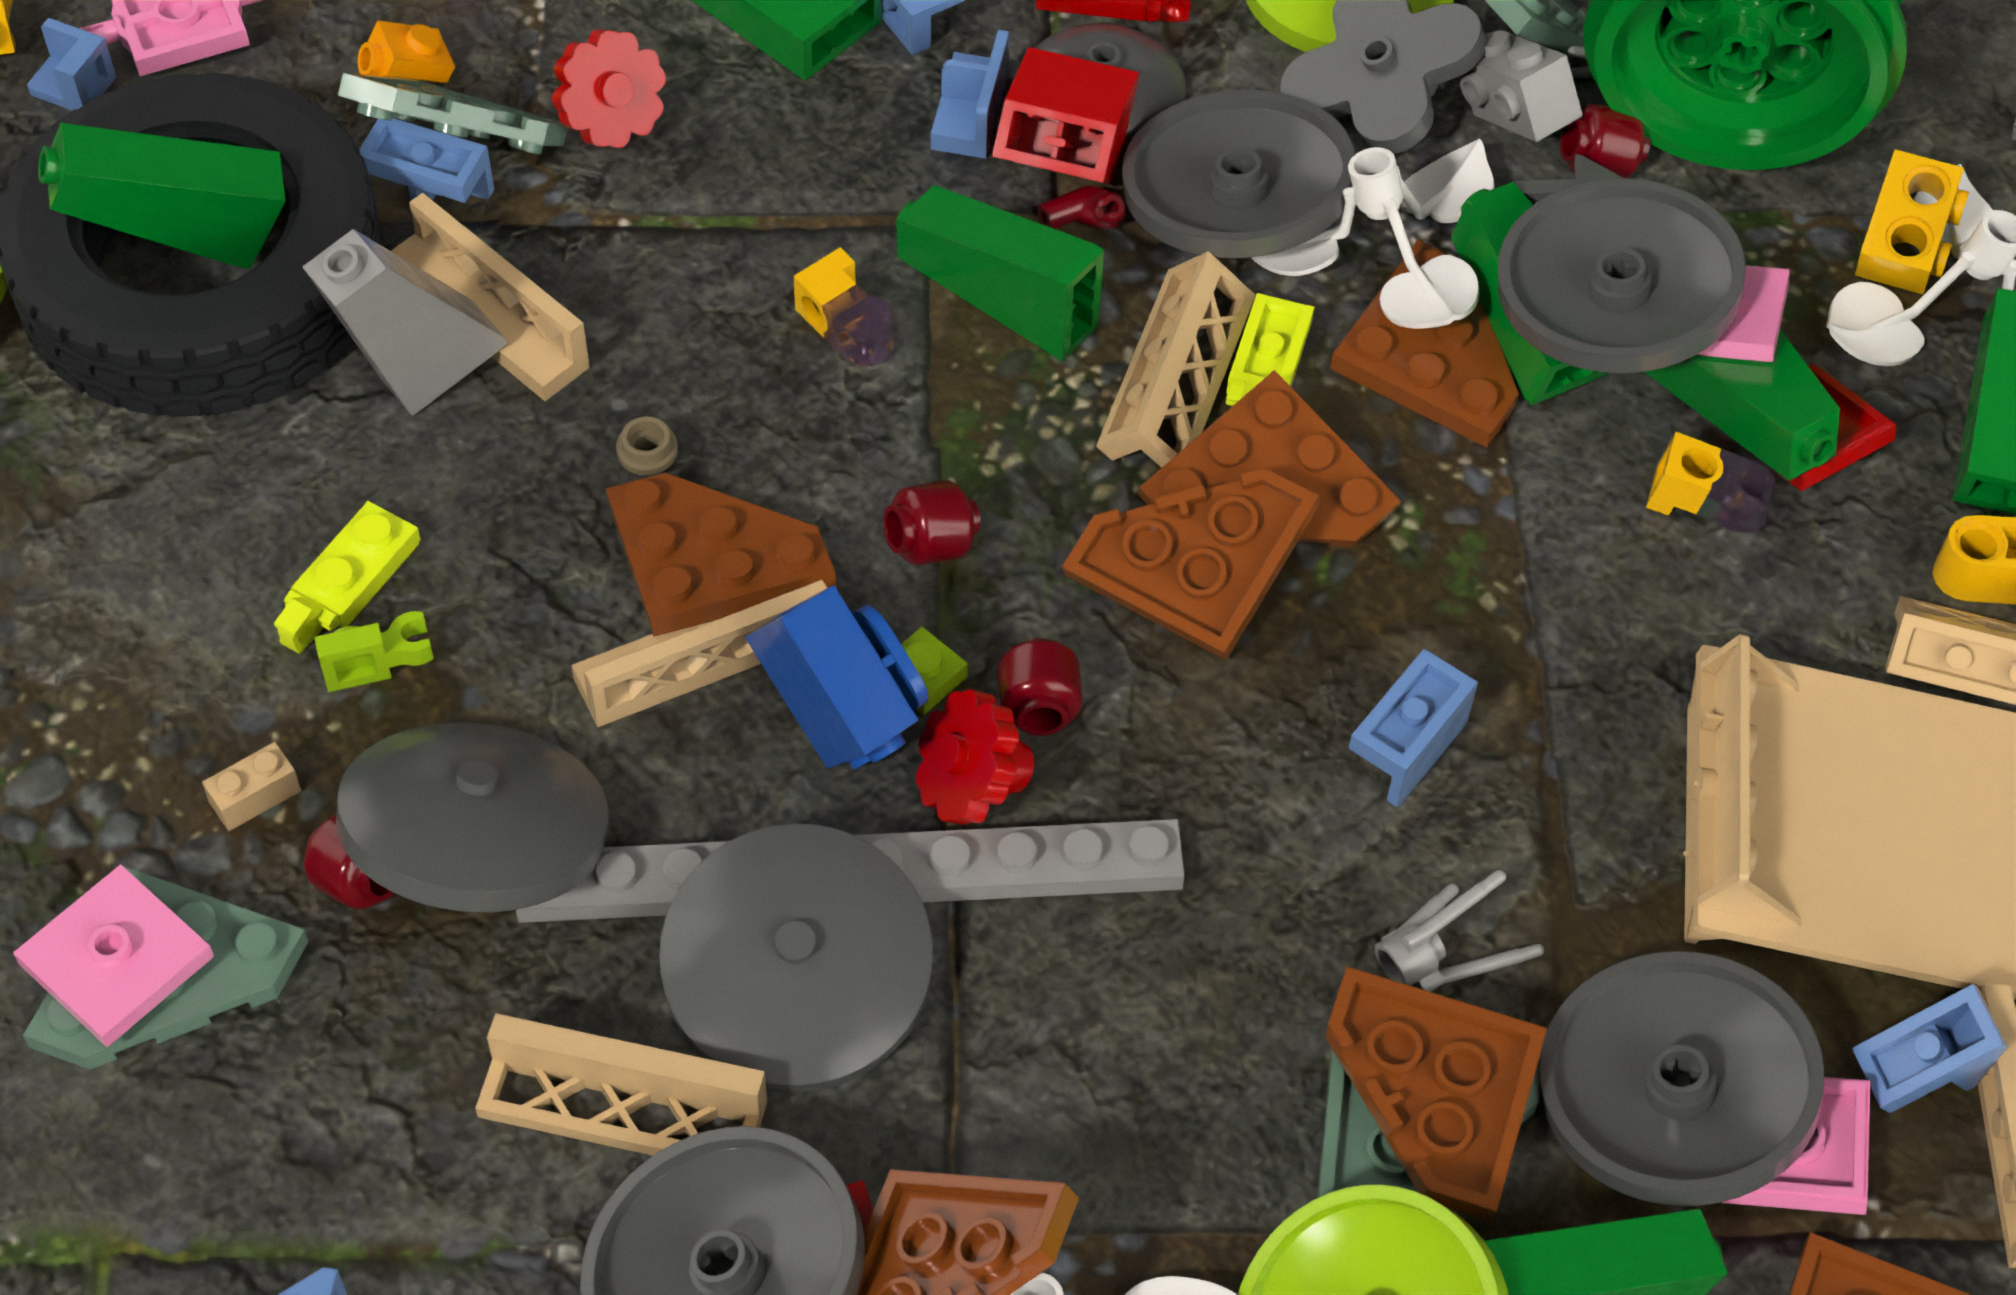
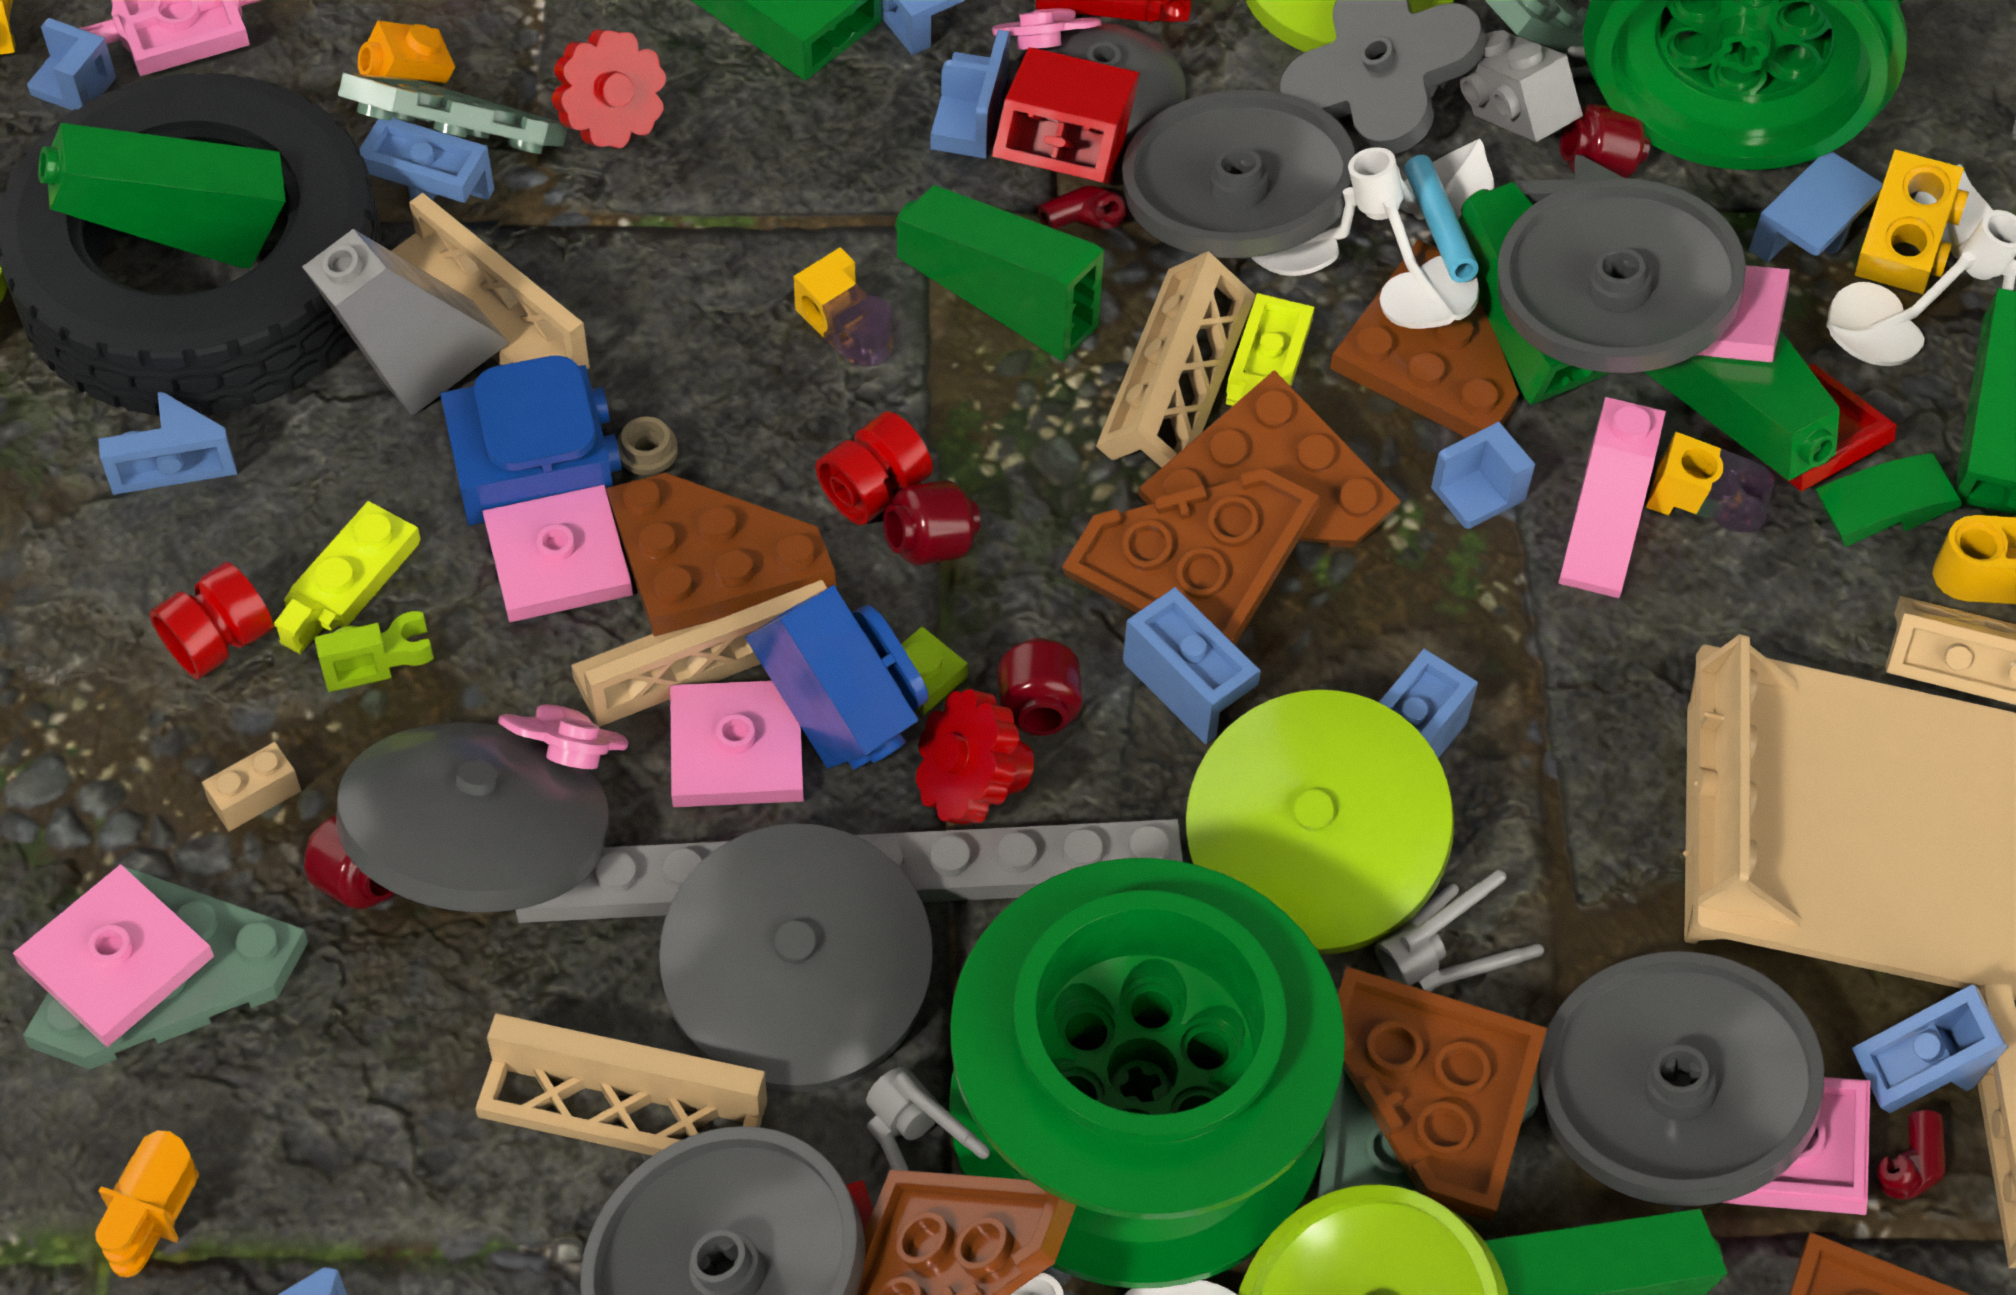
(145, 1202): none -> light orange arm
(179, 452): none -> medium blue slope
(220, 614): none -> red wheel
(528, 434): none -> blue brick
(557, 553): none -> bright pink plate
(569, 735): none -> bright pink plate
(733, 745): none -> bright pink plate
(868, 472): none -> red wheel
(910, 1110): none -> light grey plant
(1044, 27): none -> bright pink plate
(1163, 1158): none -> green wheel
(1187, 662): none -> medium blue panel
(1325, 814): none -> lime dish
(1441, 219): none -> medium azure piece
(1482, 475): none -> medium blue panel
(1612, 497): none -> bright pink slope
(1816, 208): none -> medium blue panel
(1887, 494): none -> green slope
(1921, 1164): none -> dark red arm

